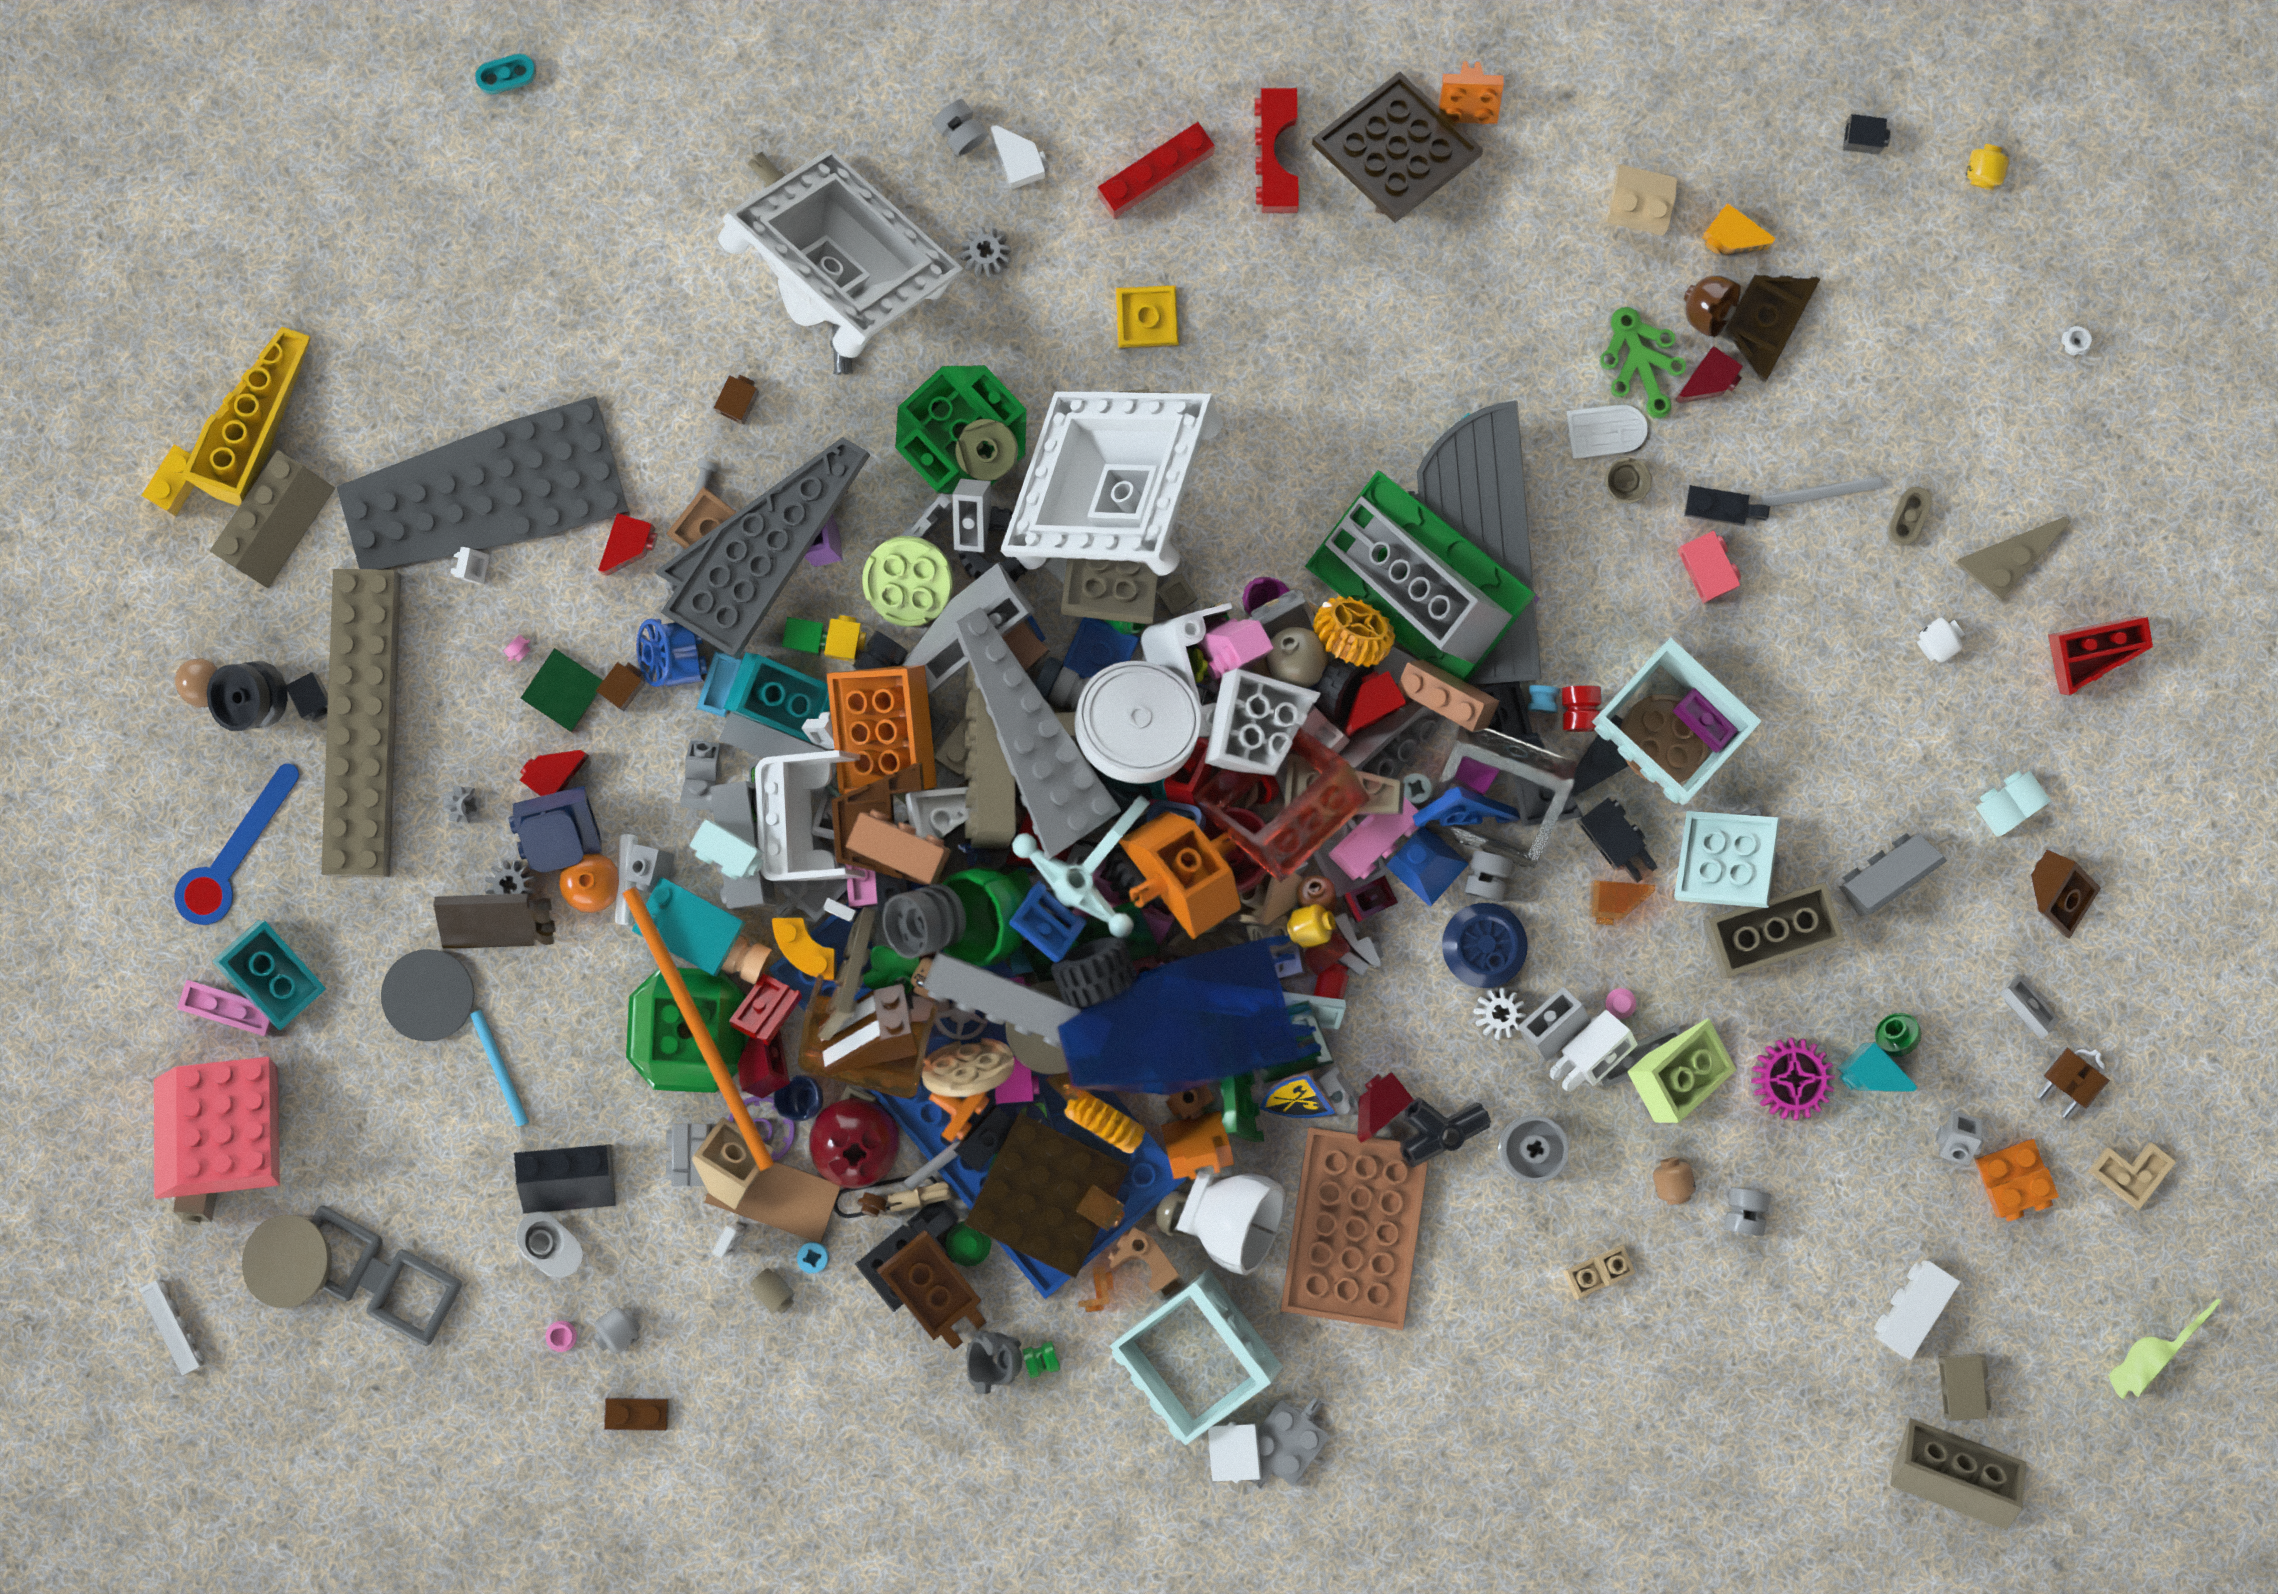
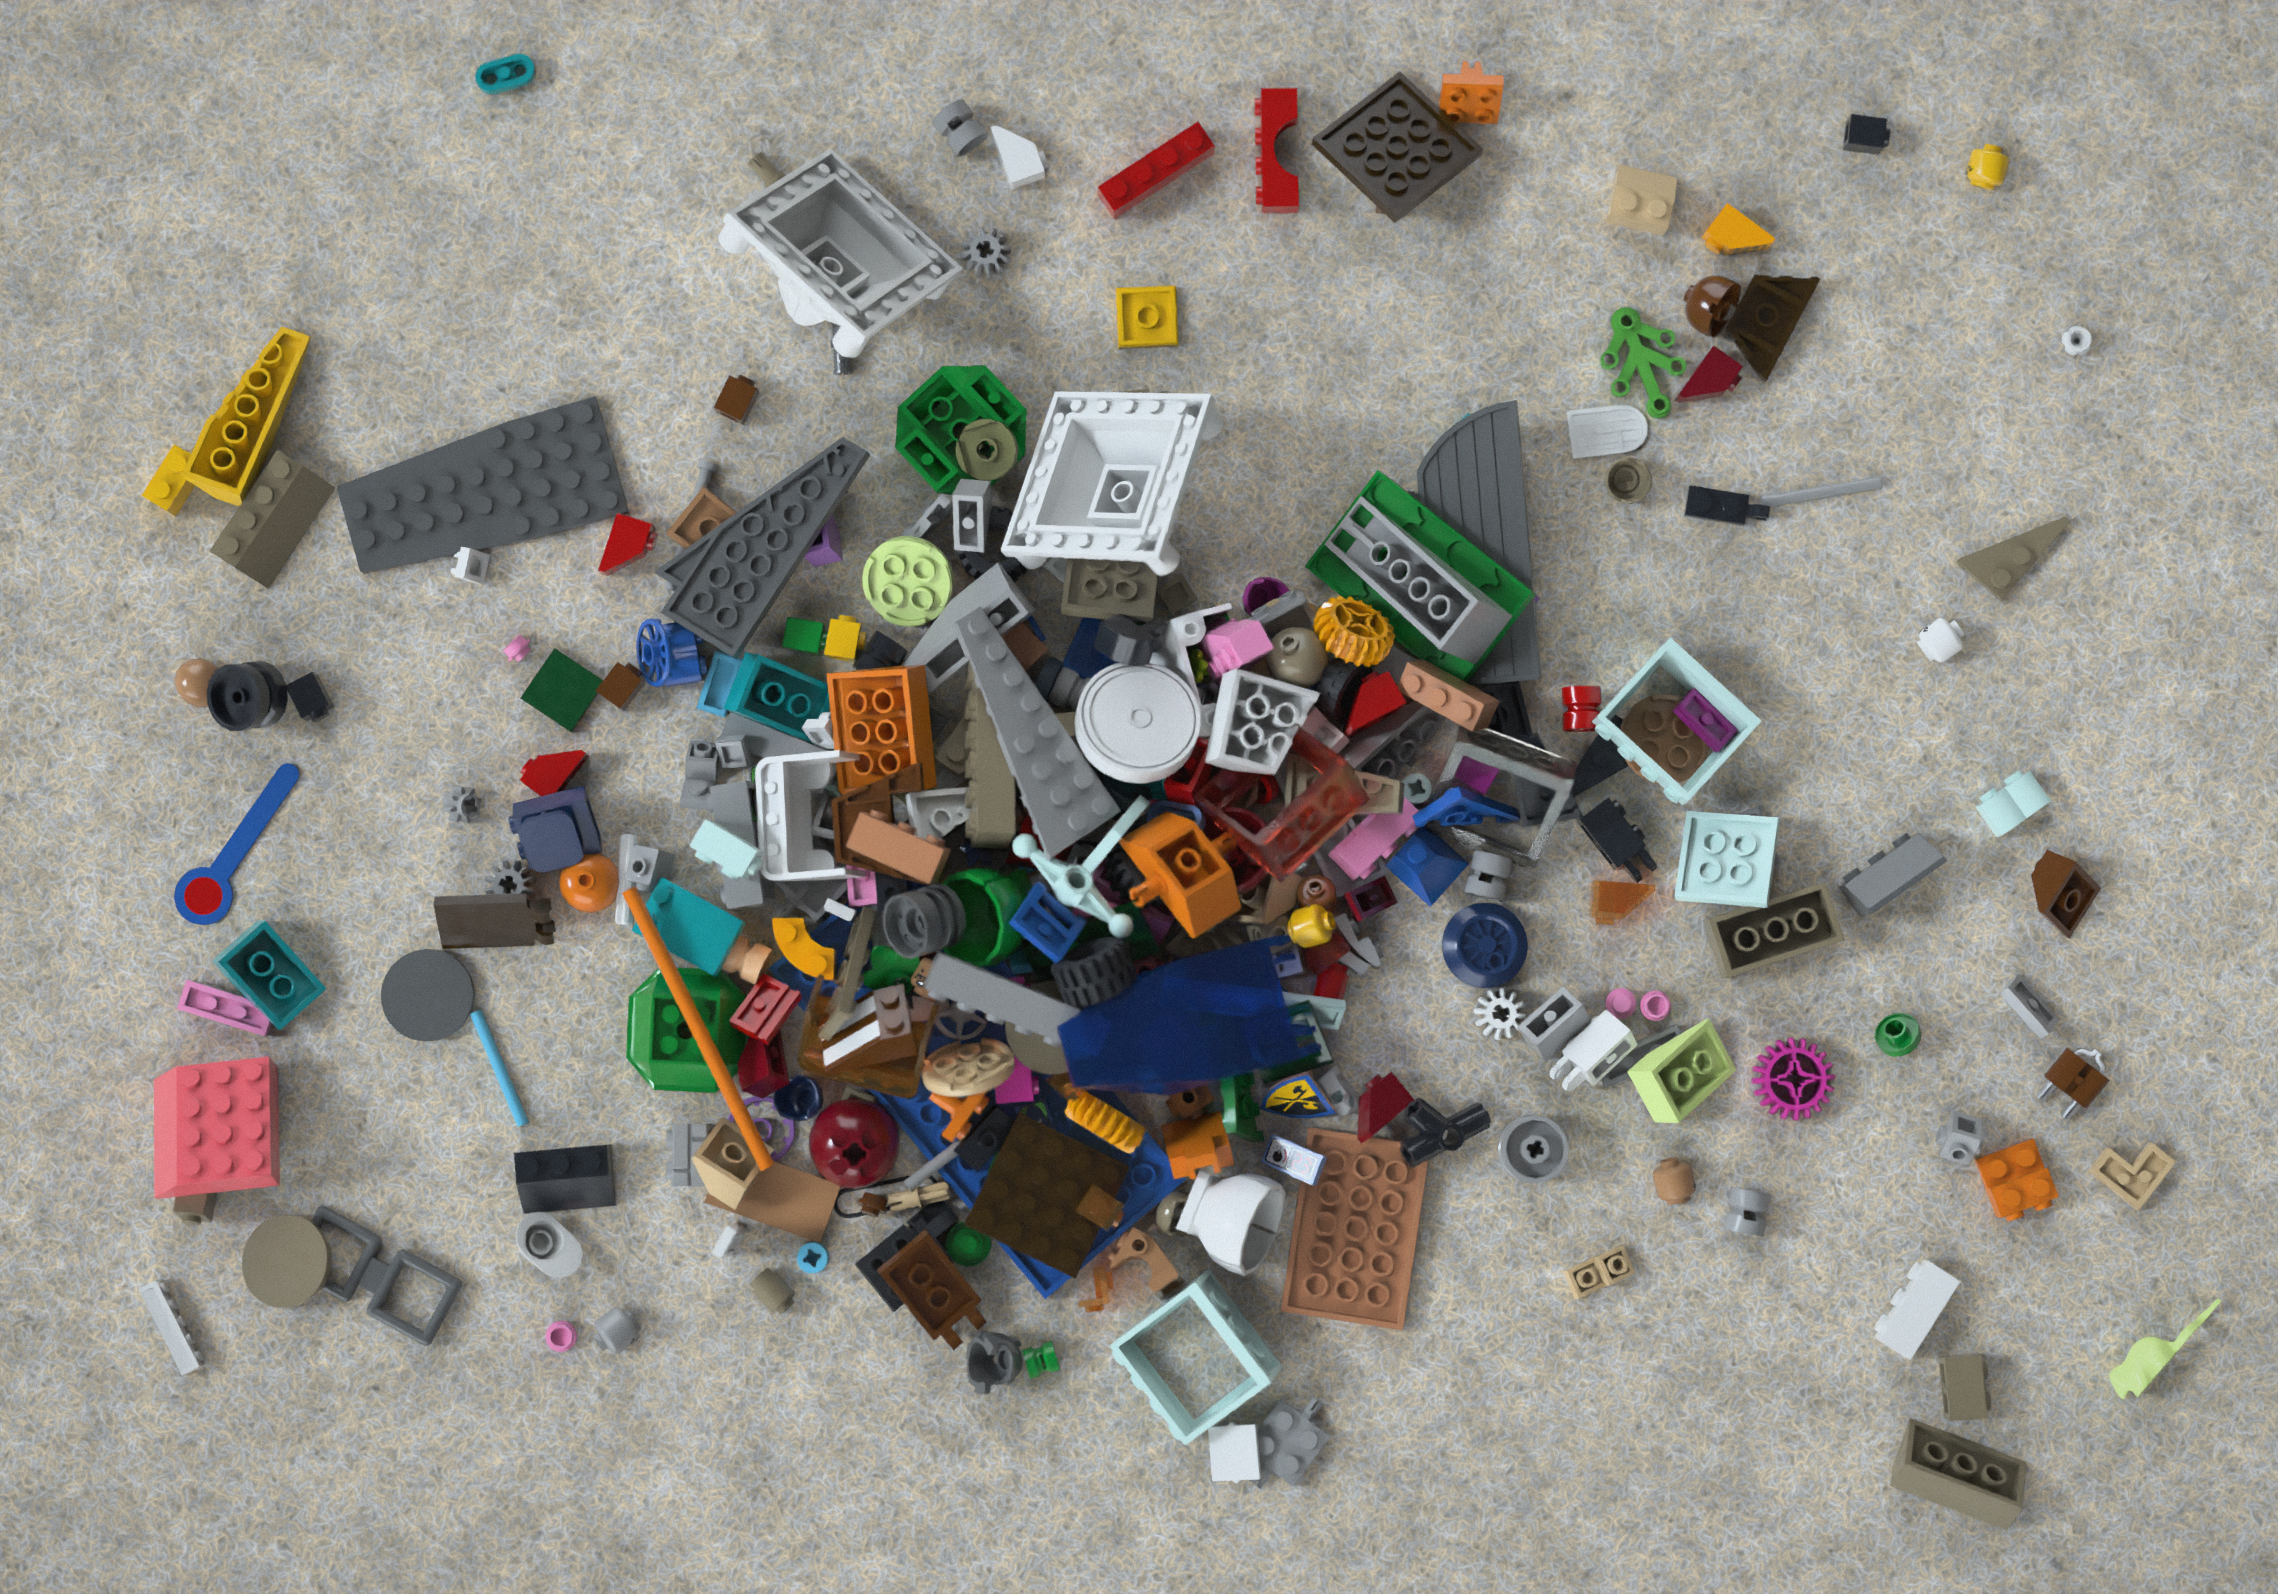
(361, 723): dark tan brick -> none
(636, 1414): reddish brown plate -> none
(734, 751): none -> light grey tile
(1128, 642): none -> black brick
(1294, 1159): none -> tile
(1543, 699): medium azure wheel -> none
(1655, 1005): none -> bright pink plate
(1709, 566): coral brick -> none
(1873, 1070): teal slope -> none
(1909, 517): dark tan plate -> none
(2093, 650): red wedge -> none

